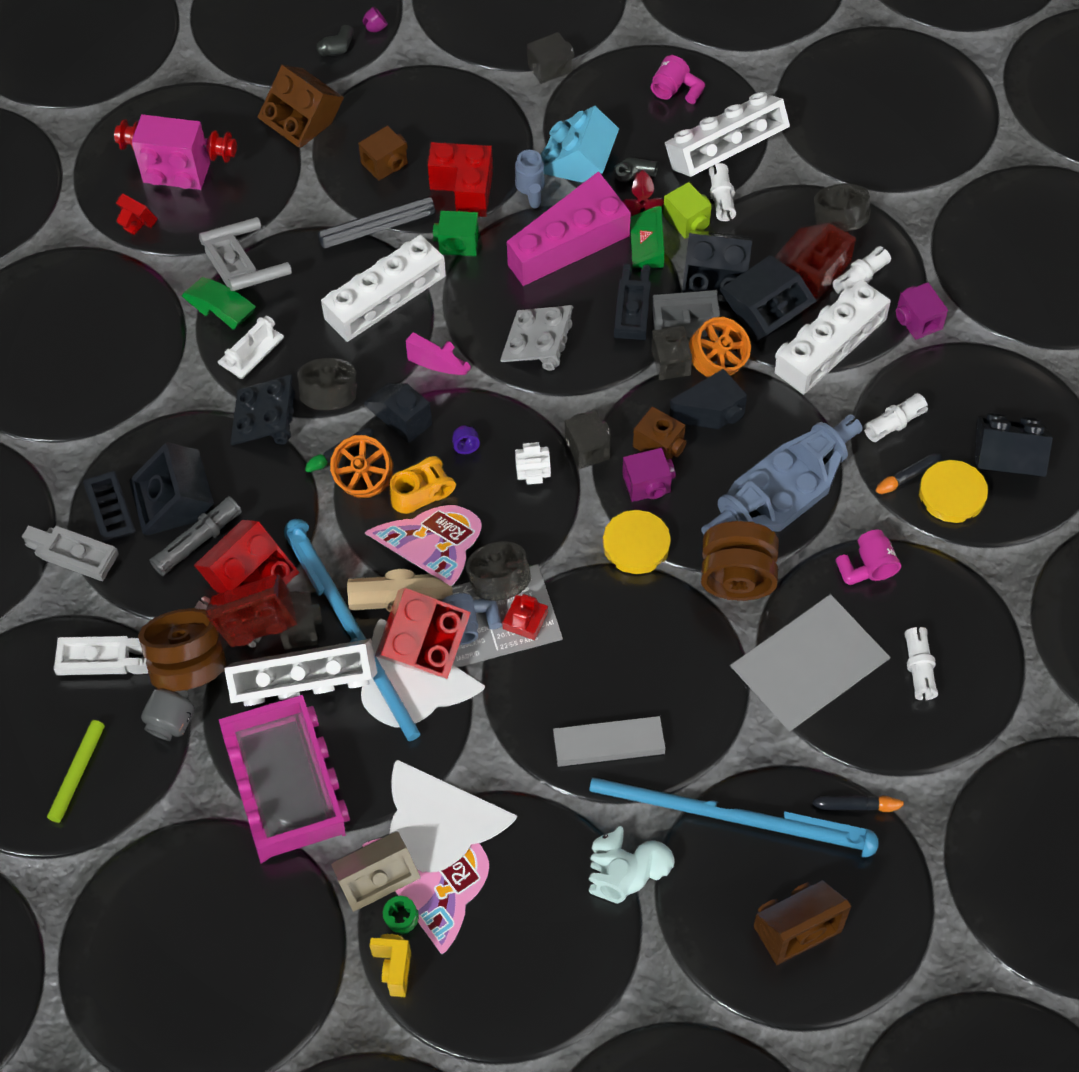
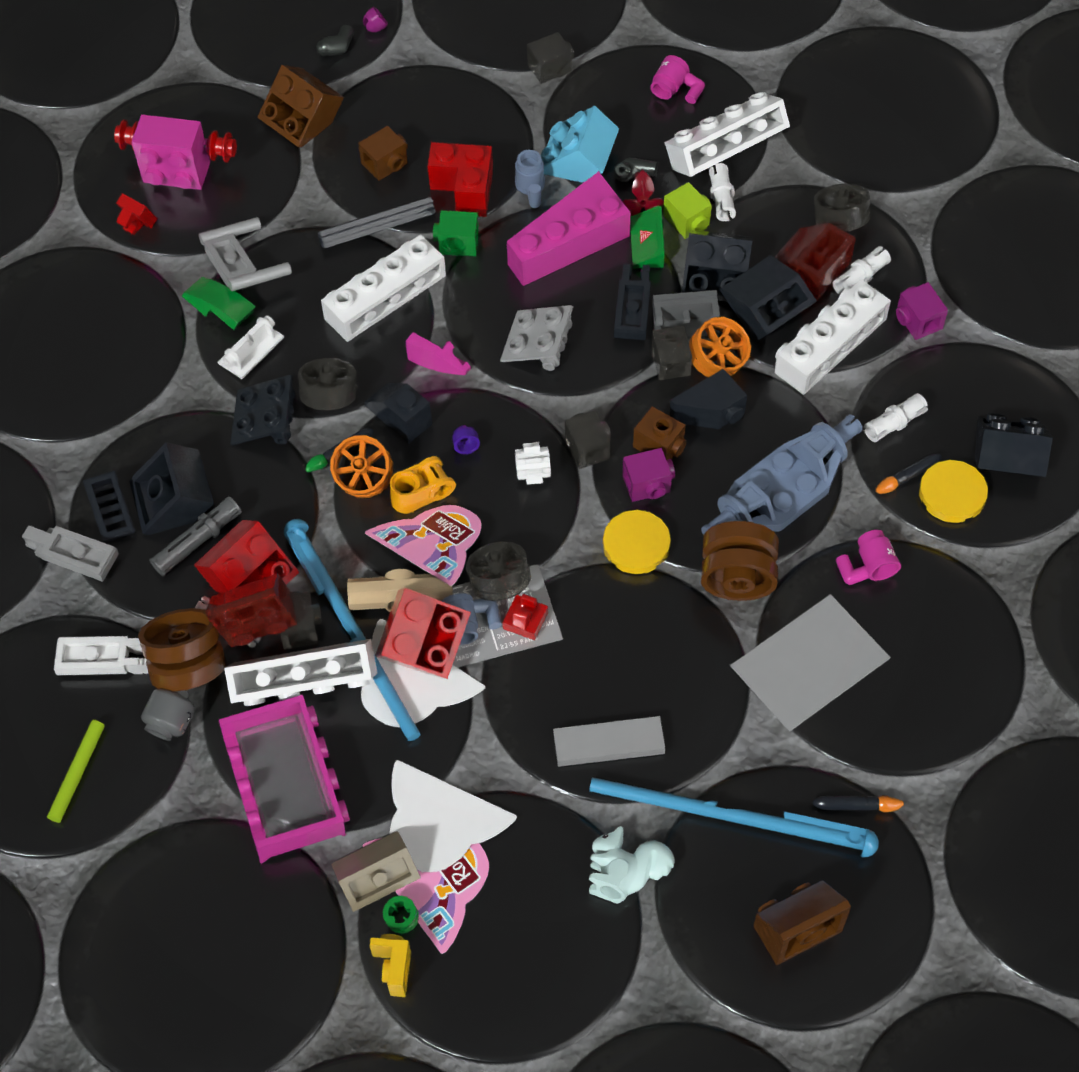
(921, 663): white pin -> none

